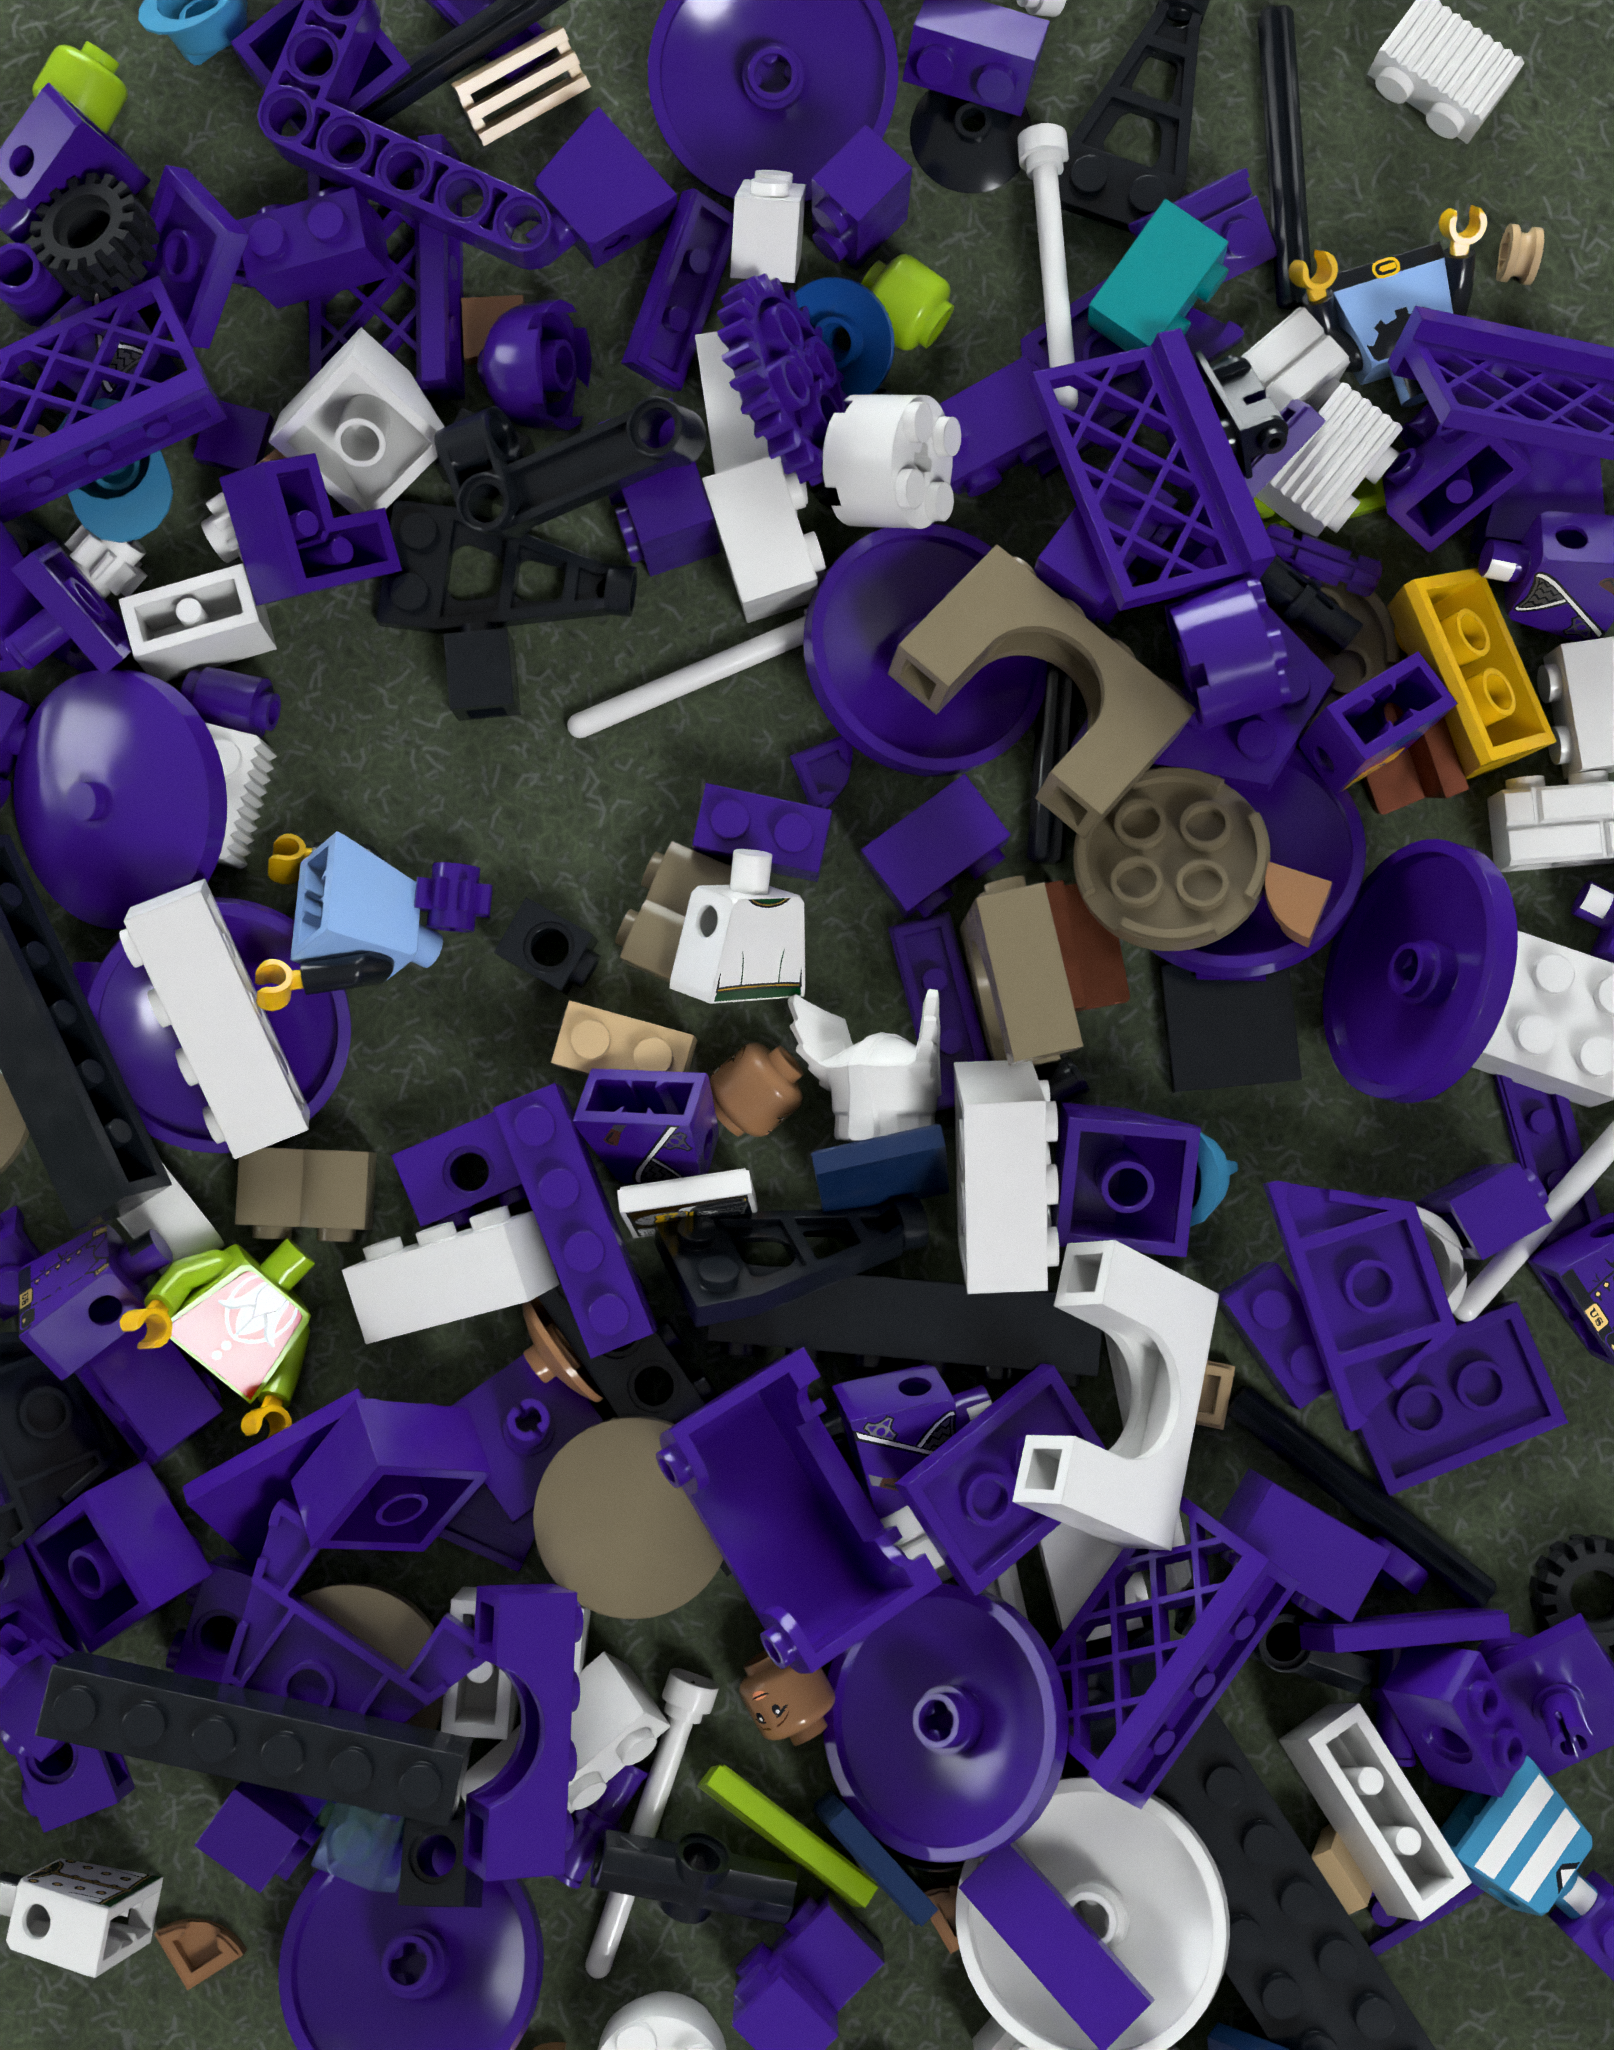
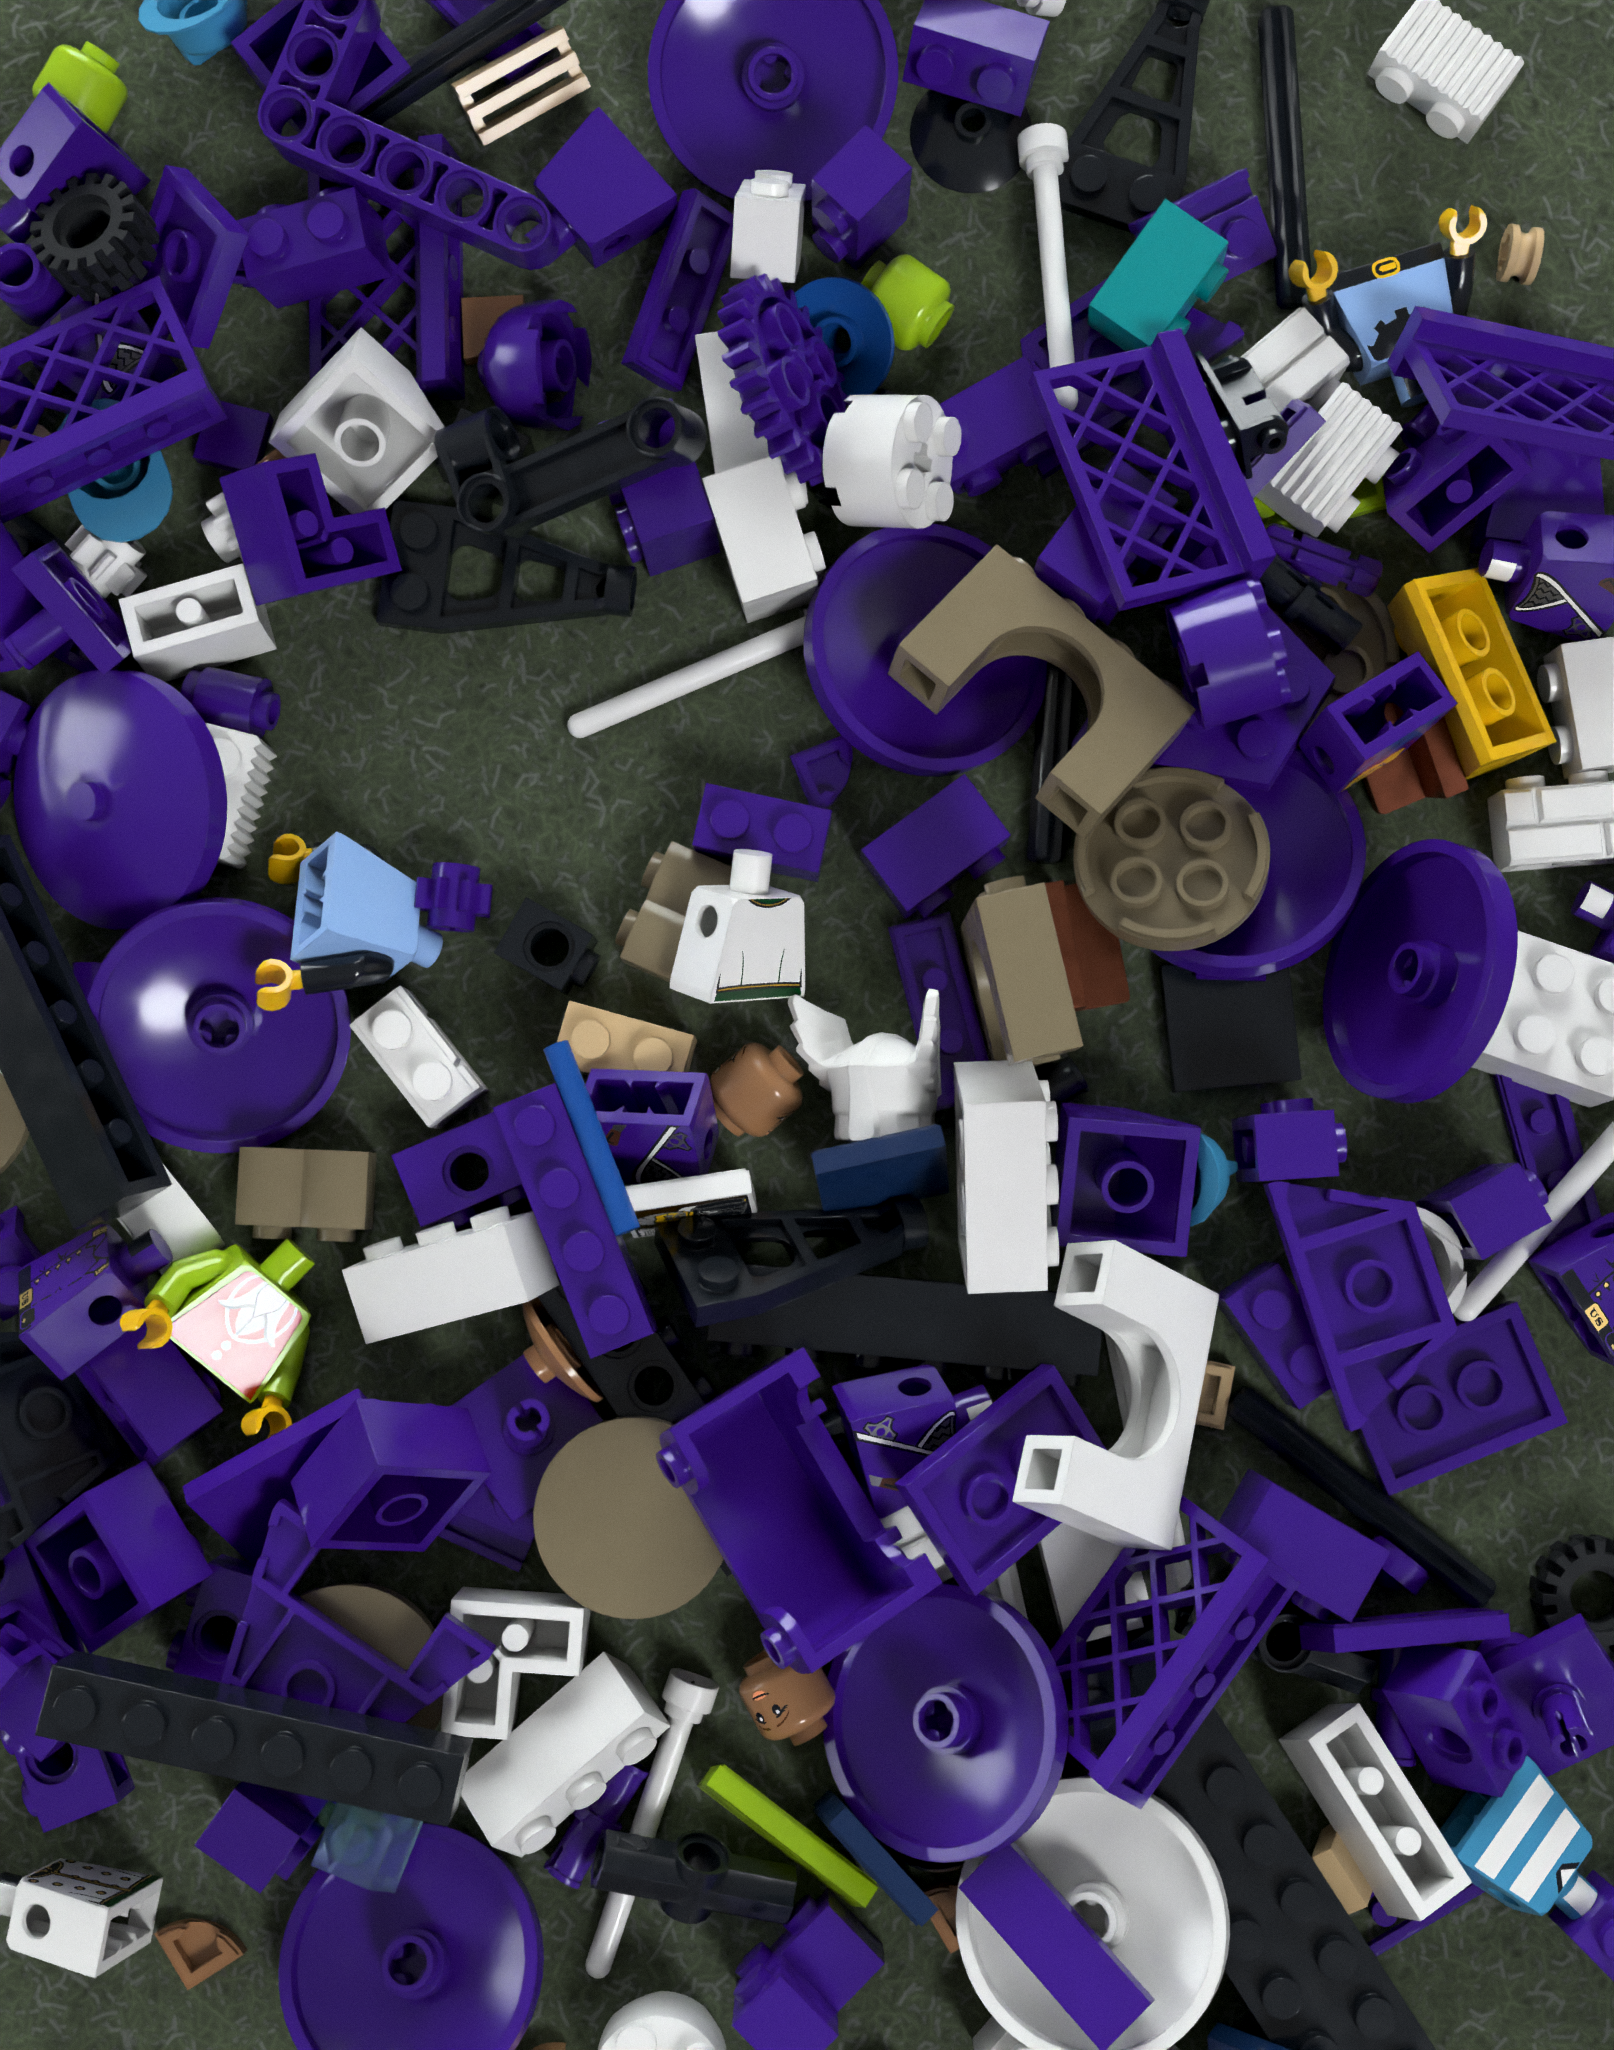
(216, 1018): white brick -> none
(418, 1057): none -> white brick
(418, 1879): black brick -> none
(482, 672): black brick -> none
(521, 1816): dark purple arch -> none
(591, 1138): none -> blue bar
(1288, 1142): none -> dark purple brick
(1295, 901): medium nougat tile -> none

